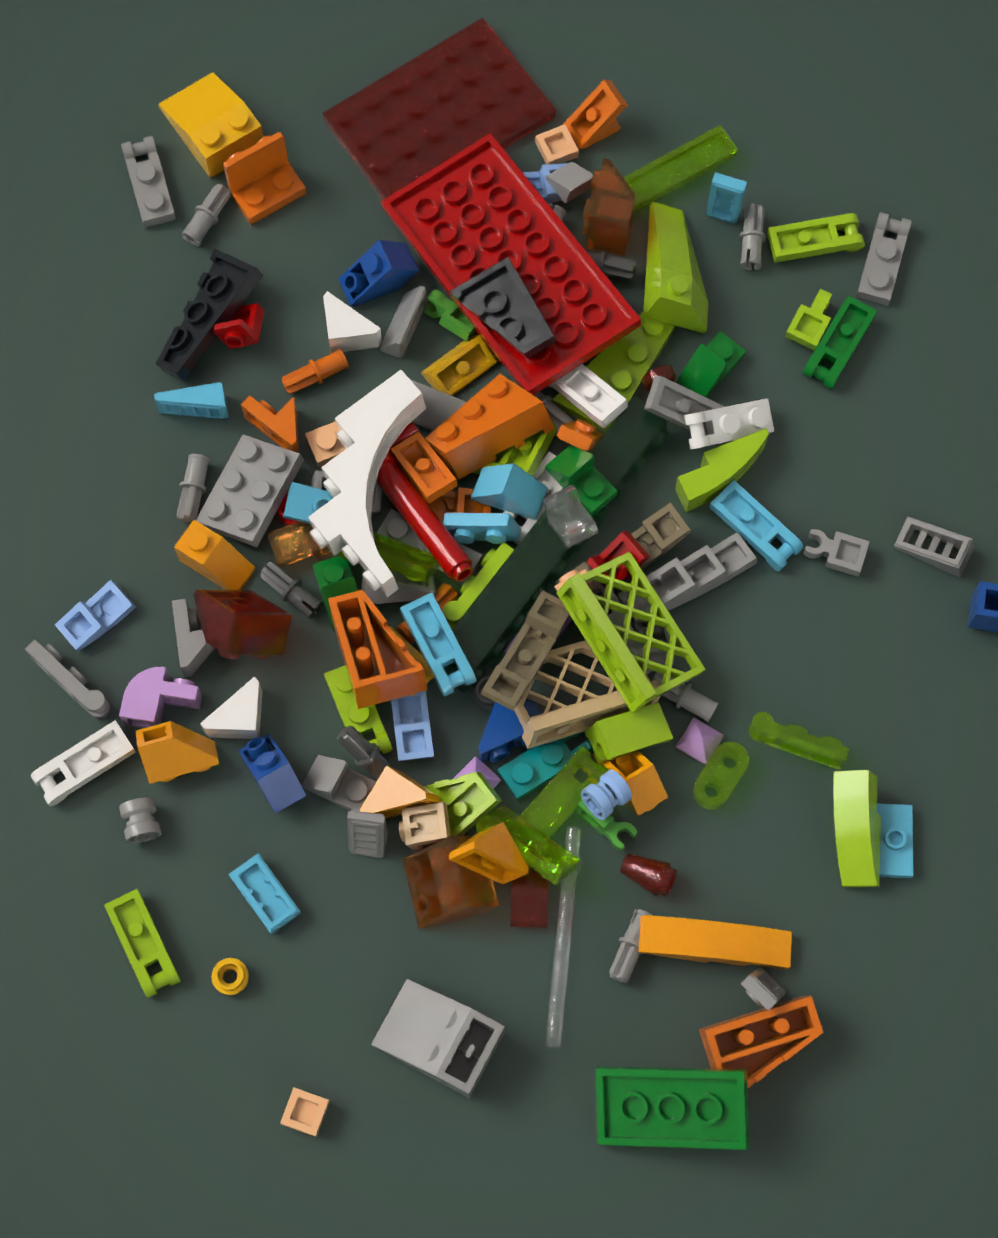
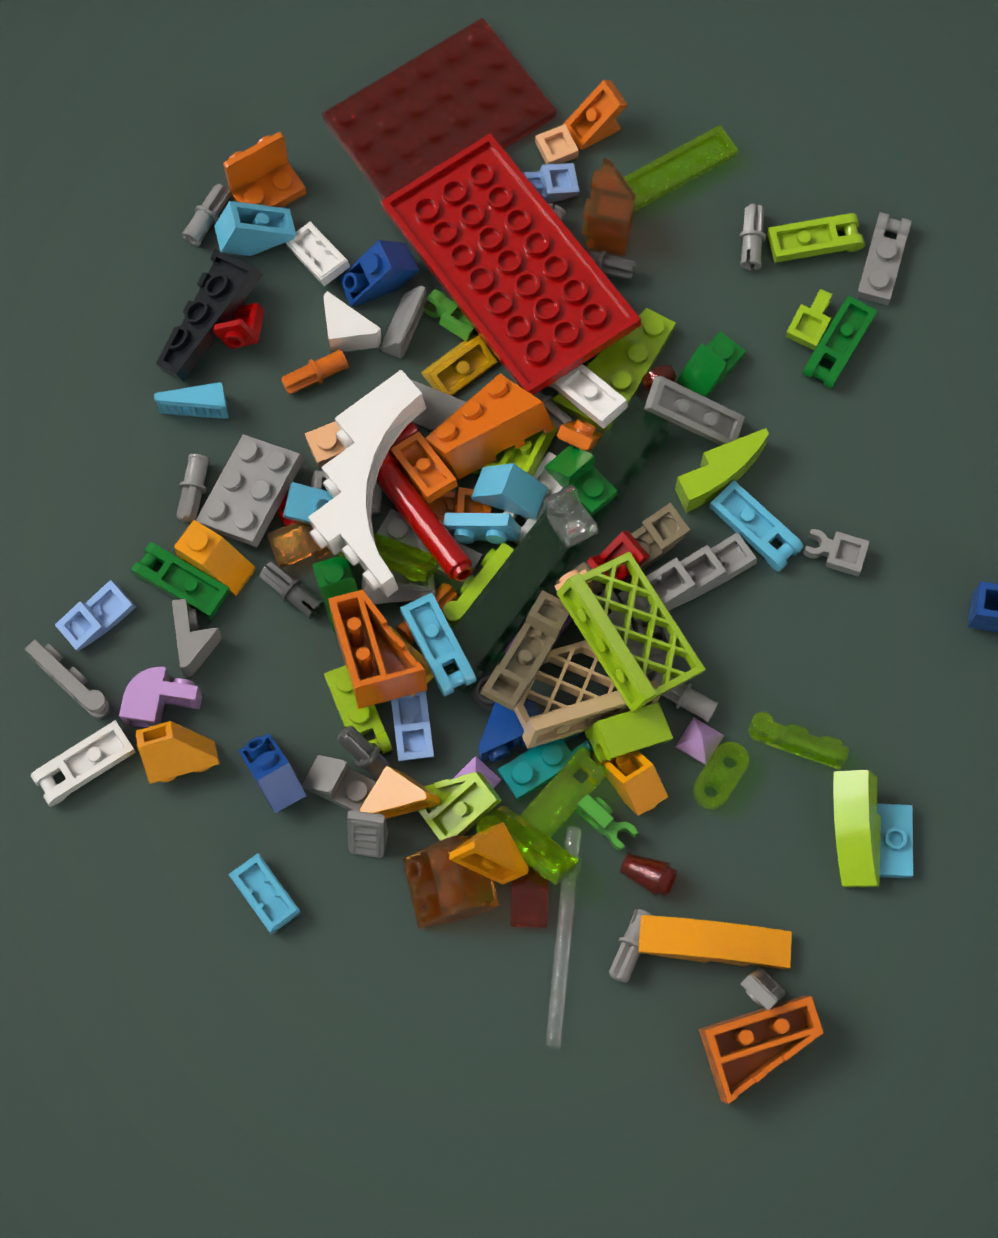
(141, 822): light grey wheel -> none
(141, 941): lime plate -> none
(148, 182): light grey plate -> none
(181, 580): none -> green plate
(212, 122): yellow slope -> none
(225, 966): yellow plate -> none
(237, 716): white slope -> none
(242, 623): clear red slope -> none
(253, 228): none -> medium azure slope
(279, 427): orange slope -> none
(305, 1112): light nougat plate -> none
(317, 254): none -> white plate
(424, 825): tan bracket -> none
(439, 1037): light grey slope -> none
(506, 307): black wing -> none
(570, 181): light grey slope -> none
(606, 794): light blue wheel -> none
(672, 1107): green plate -> none
(673, 277): lime wedge -> none
(726, 198): medium azure plate -> none
(729, 423): white plate -> none
(930, 556): light grey slope -> none

